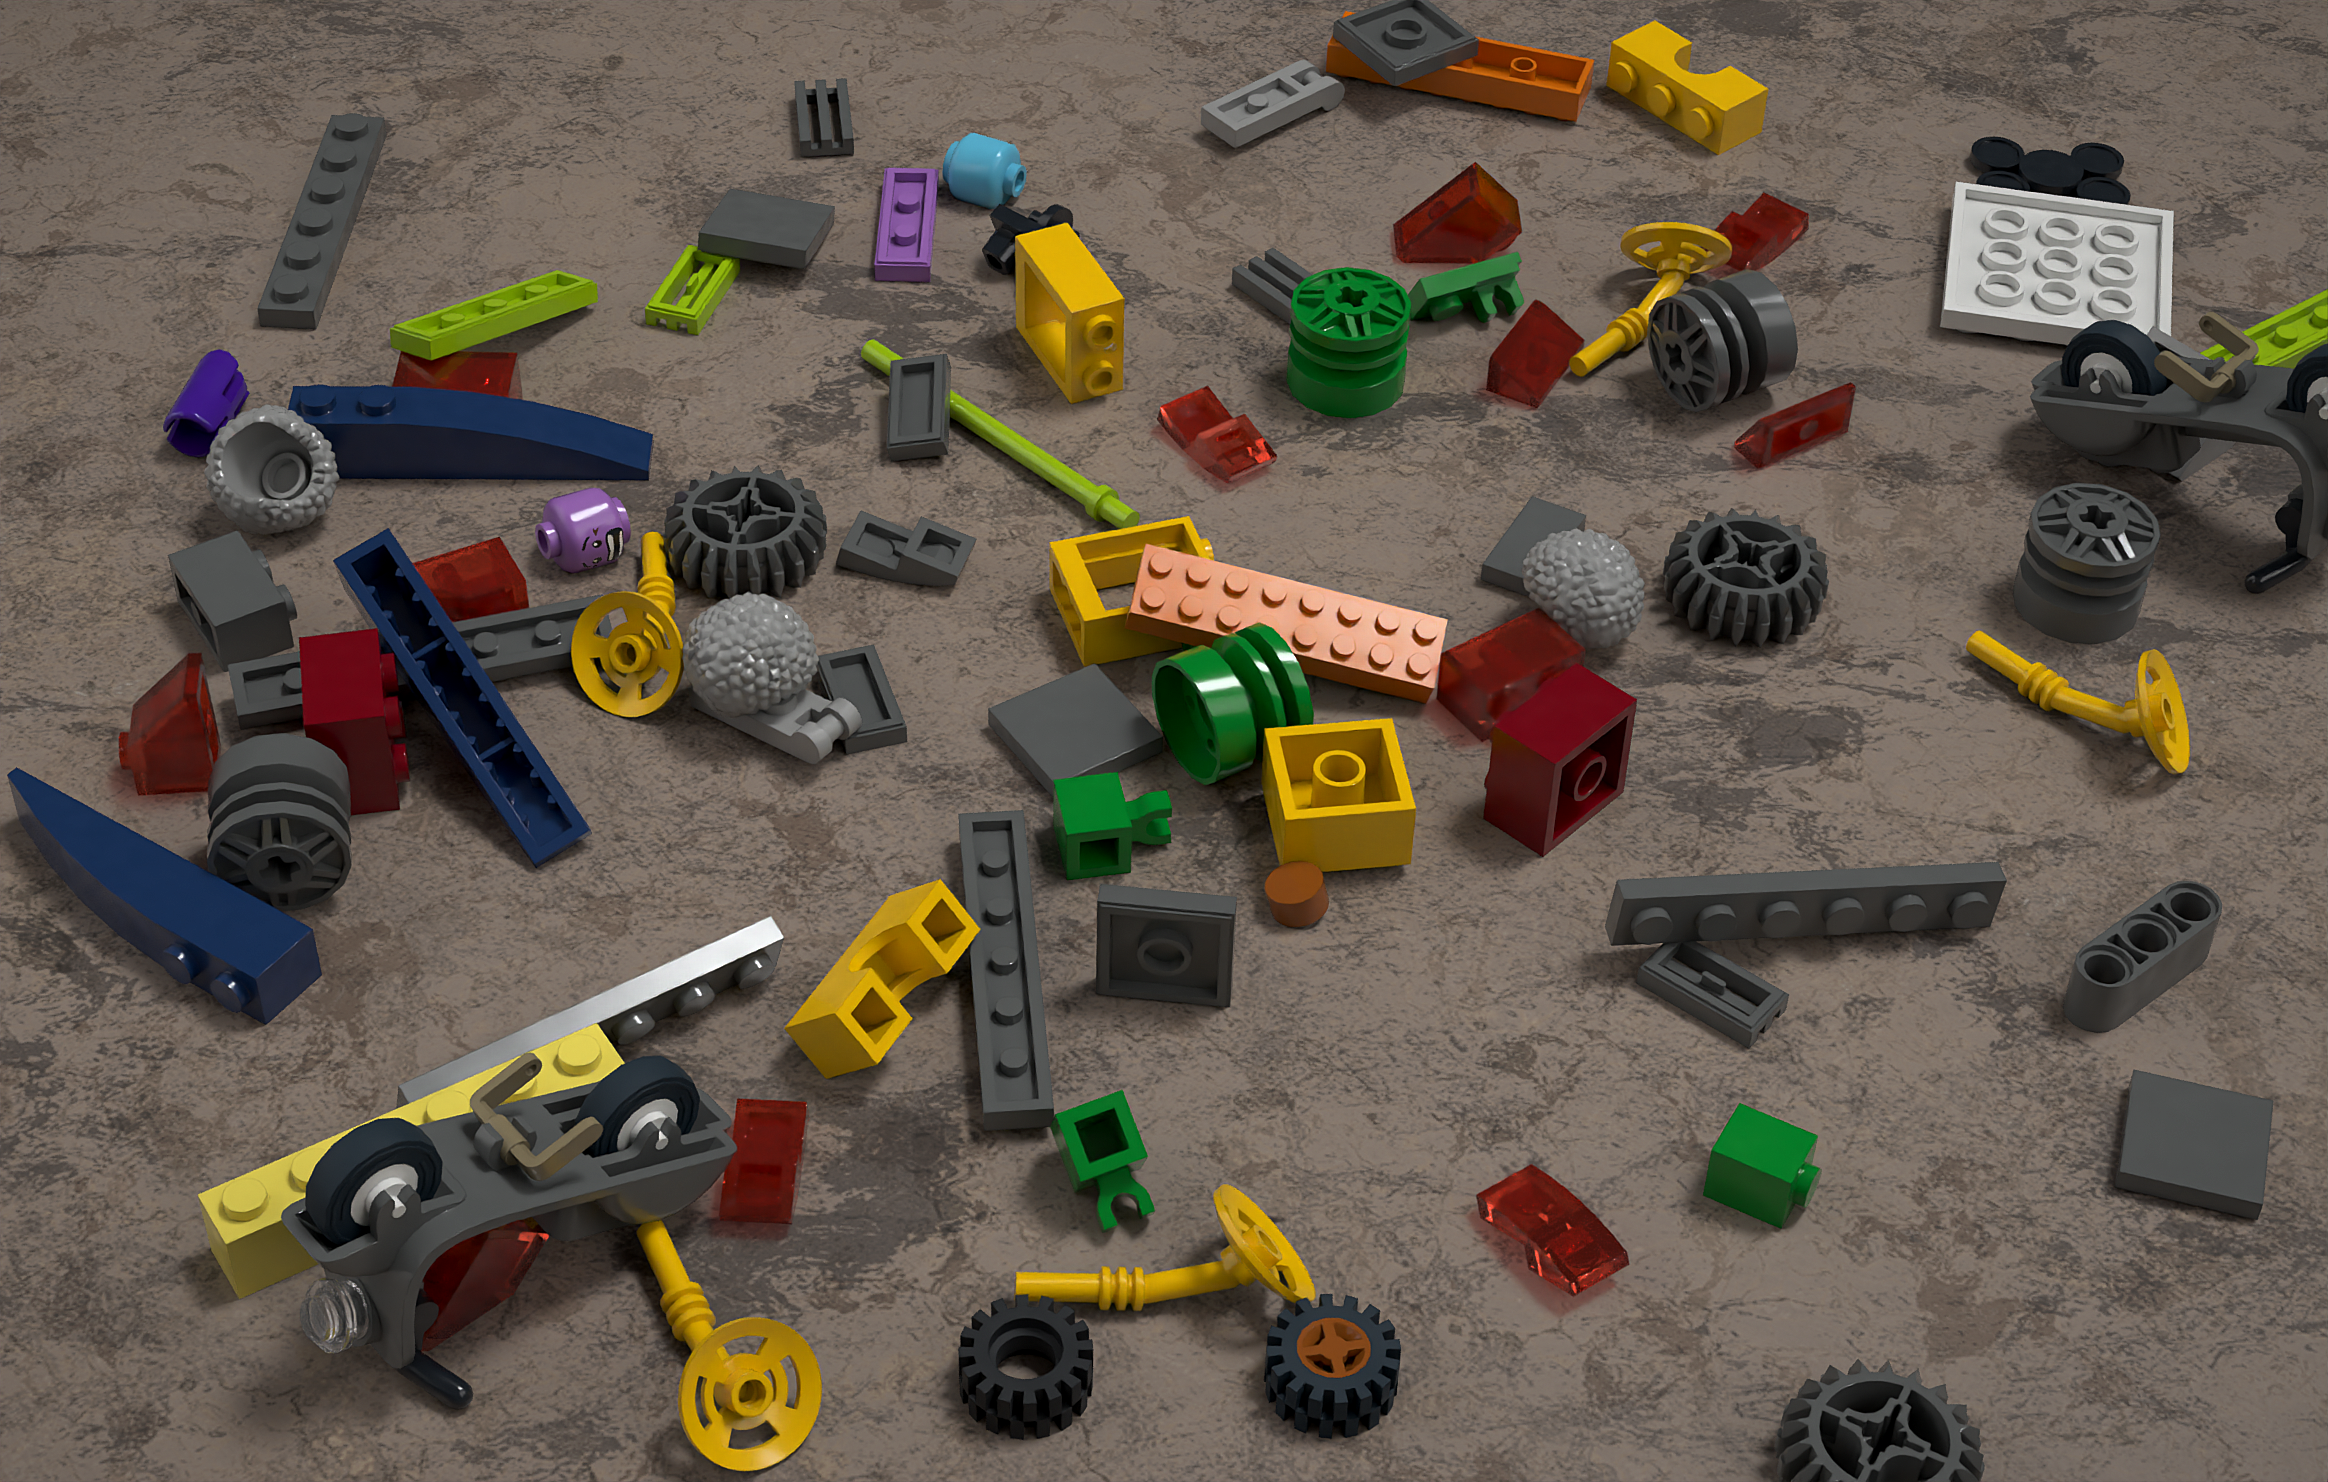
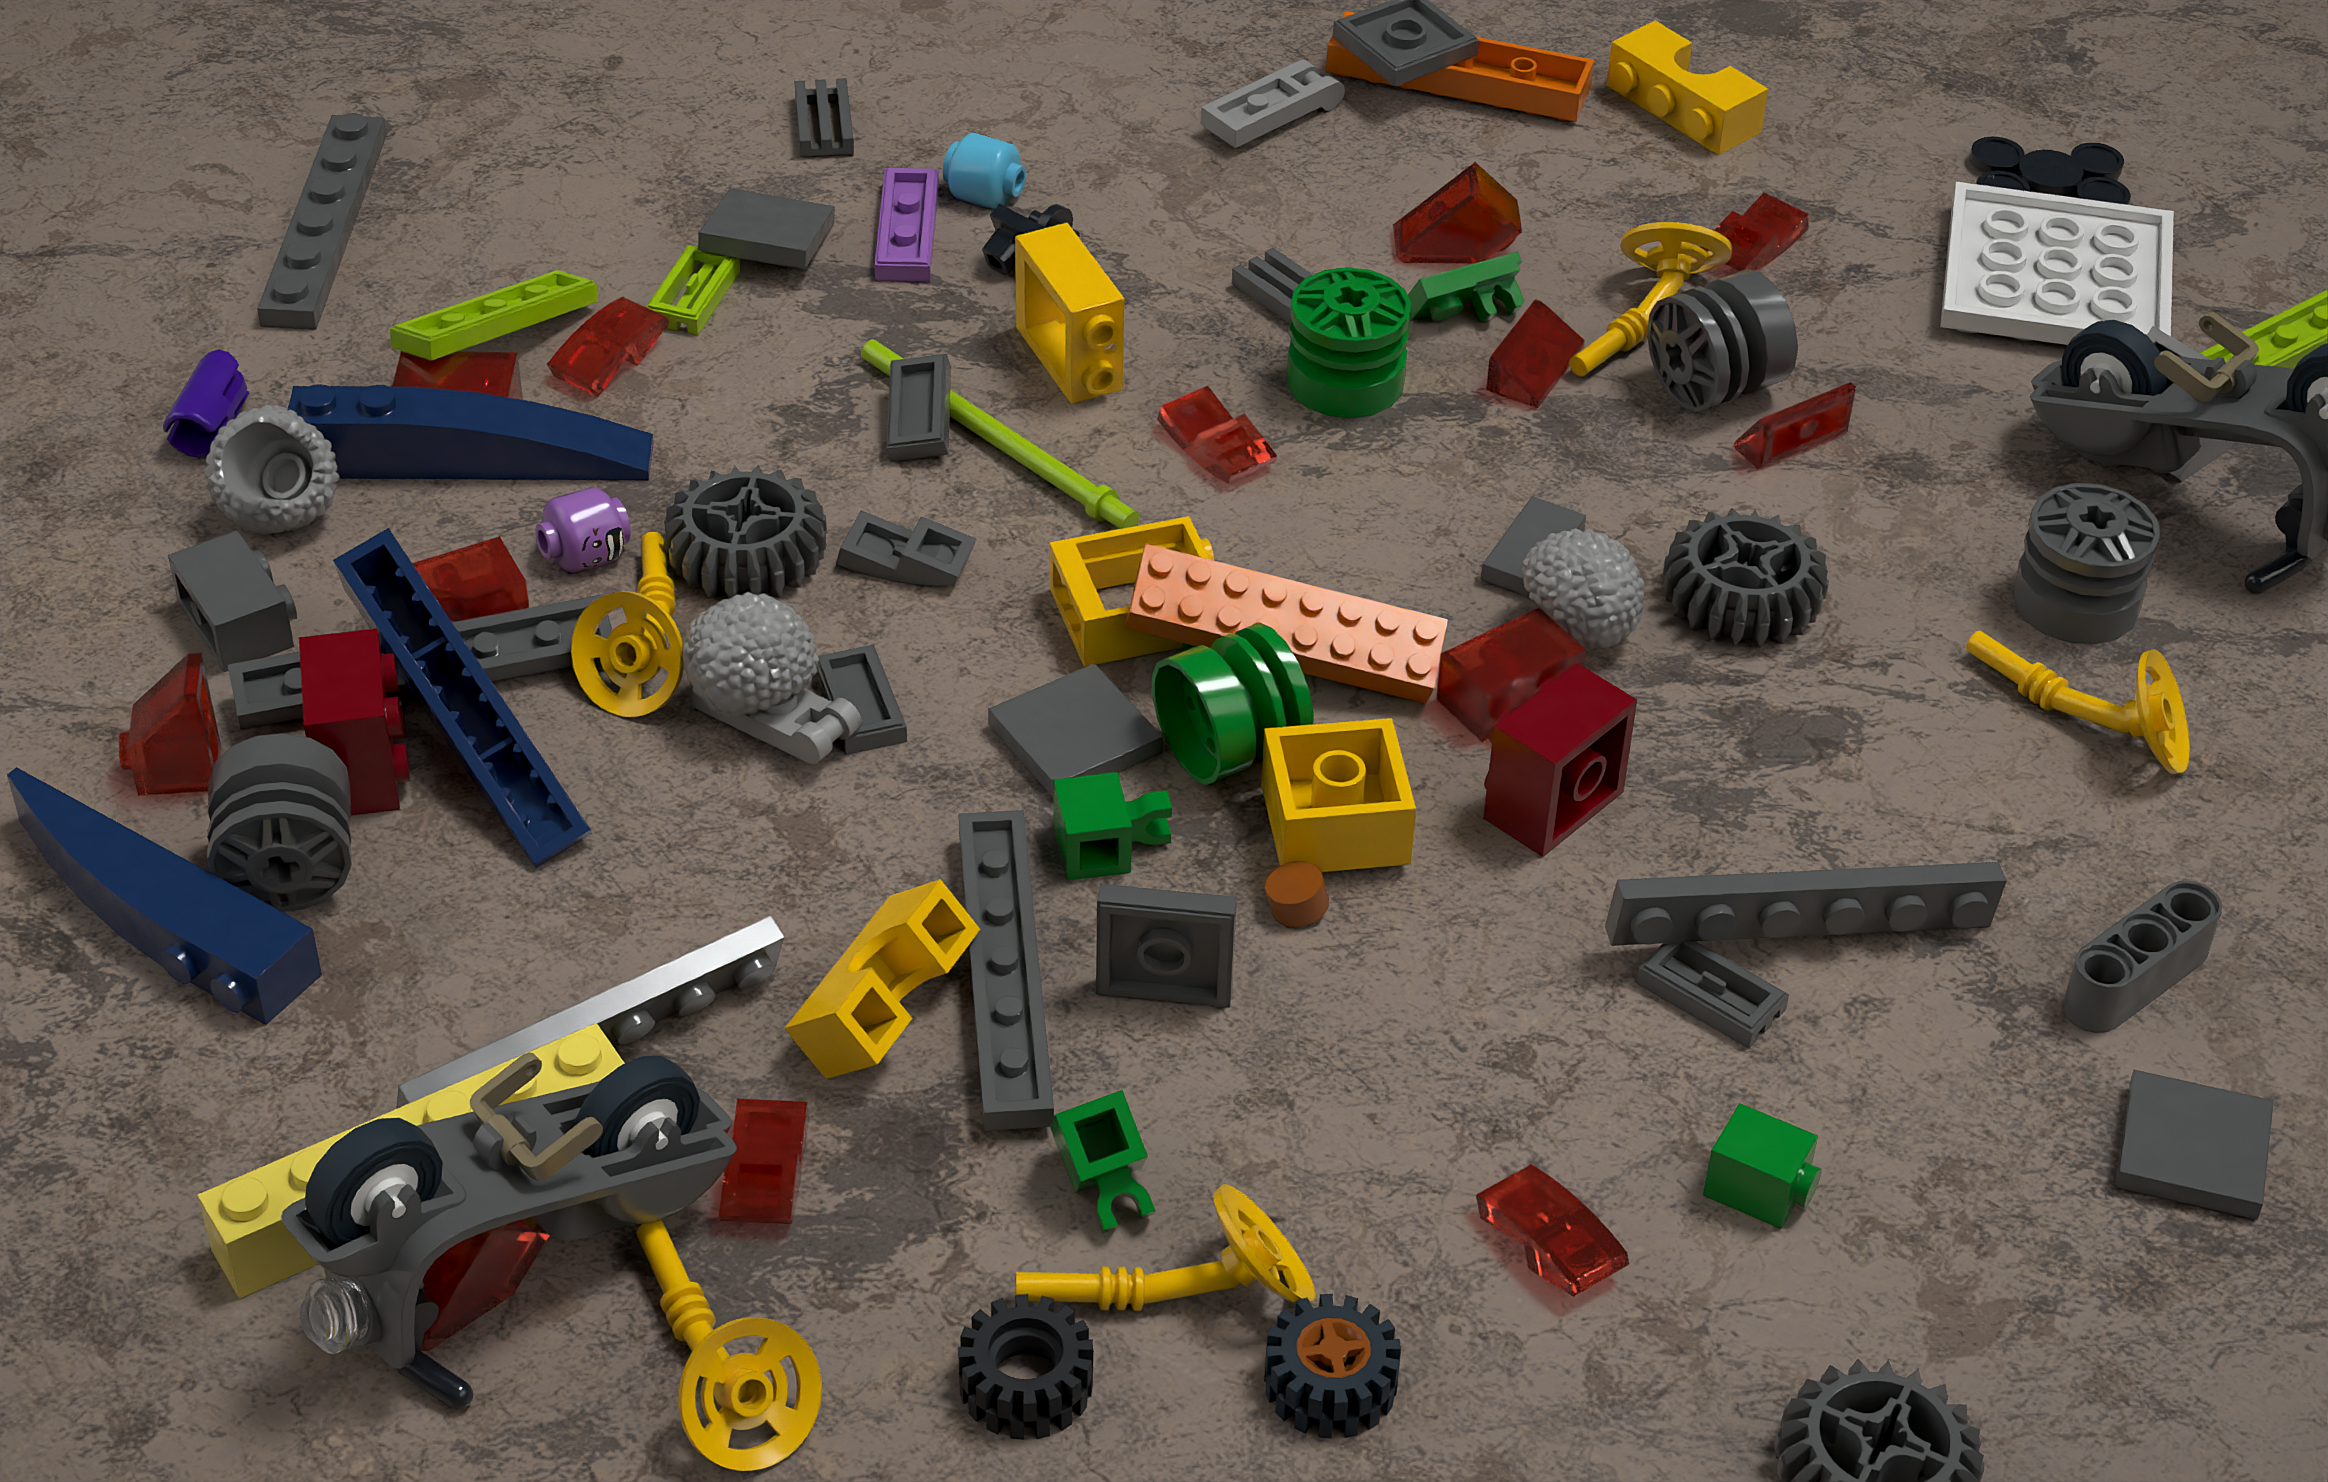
(604, 342): none -> clear red slope

